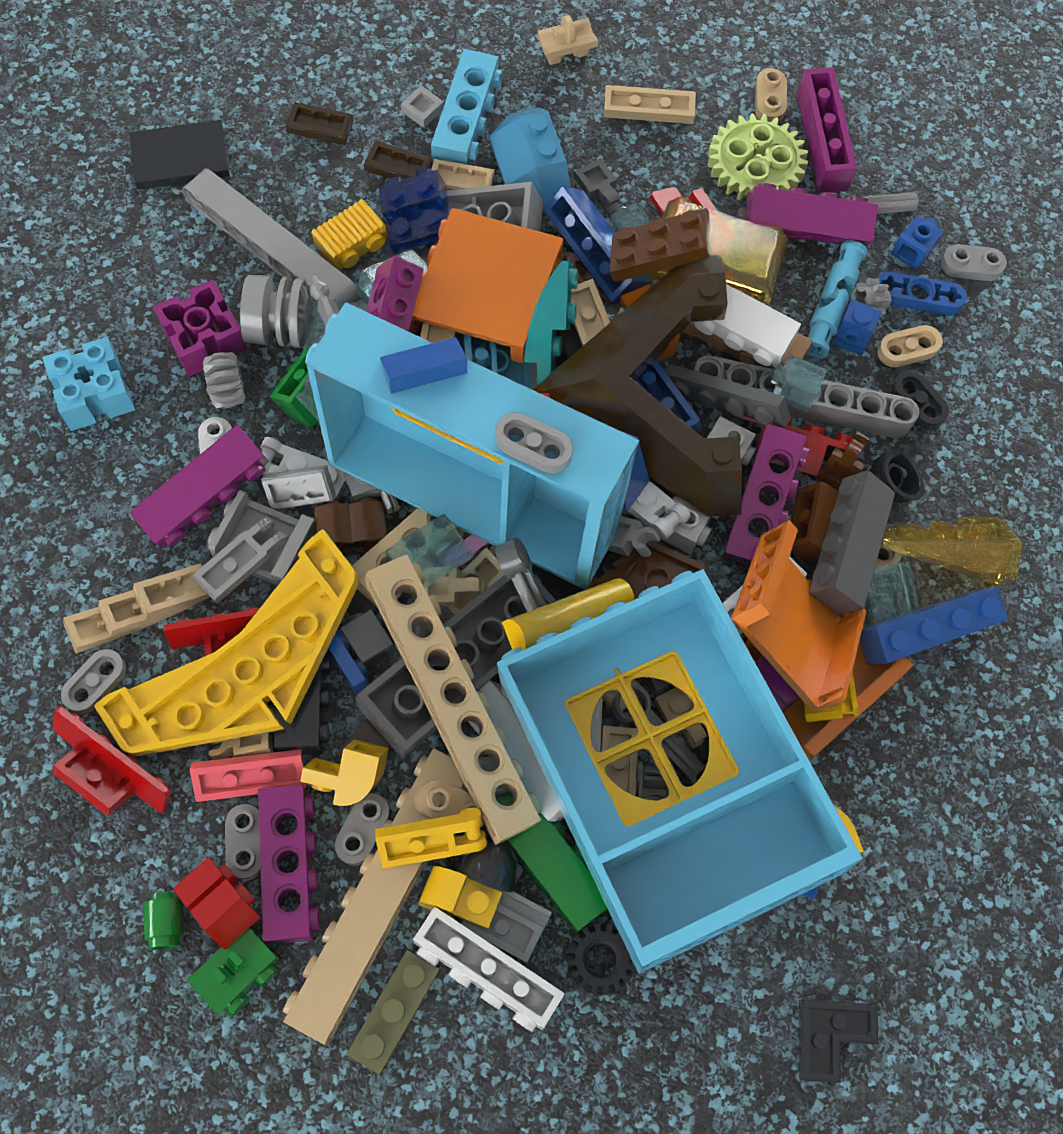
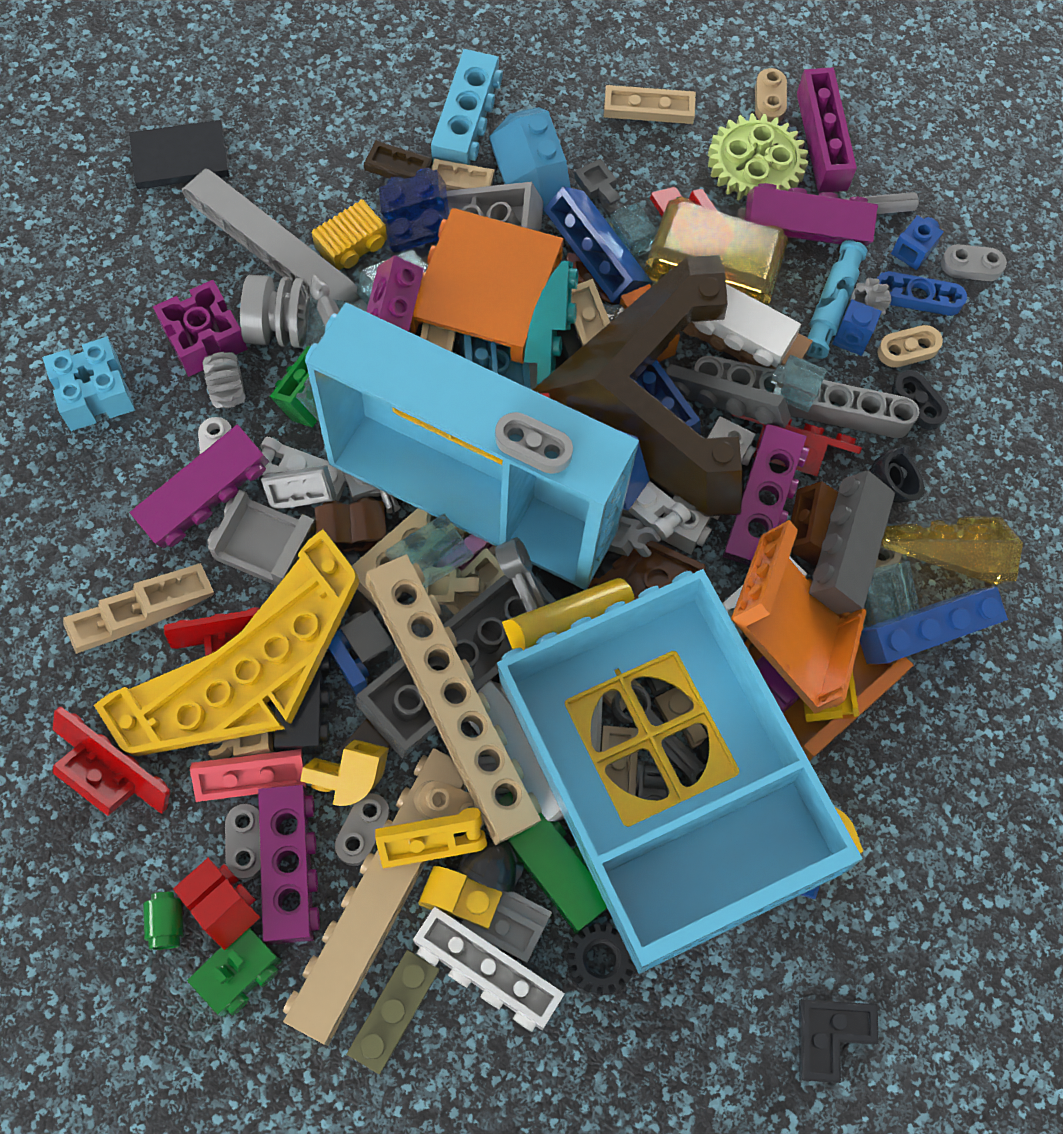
(91, 679): light grey plate -> none
(238, 560): light grey hinge -> none
(319, 123): dark brown plate -> none
(422, 106): light grey plate -> none
(424, 365): blue slope -> none
(566, 39): tan hips -> none
(660, 245): reddish brown plate -> none
(845, 463): reddish brown plate -> none

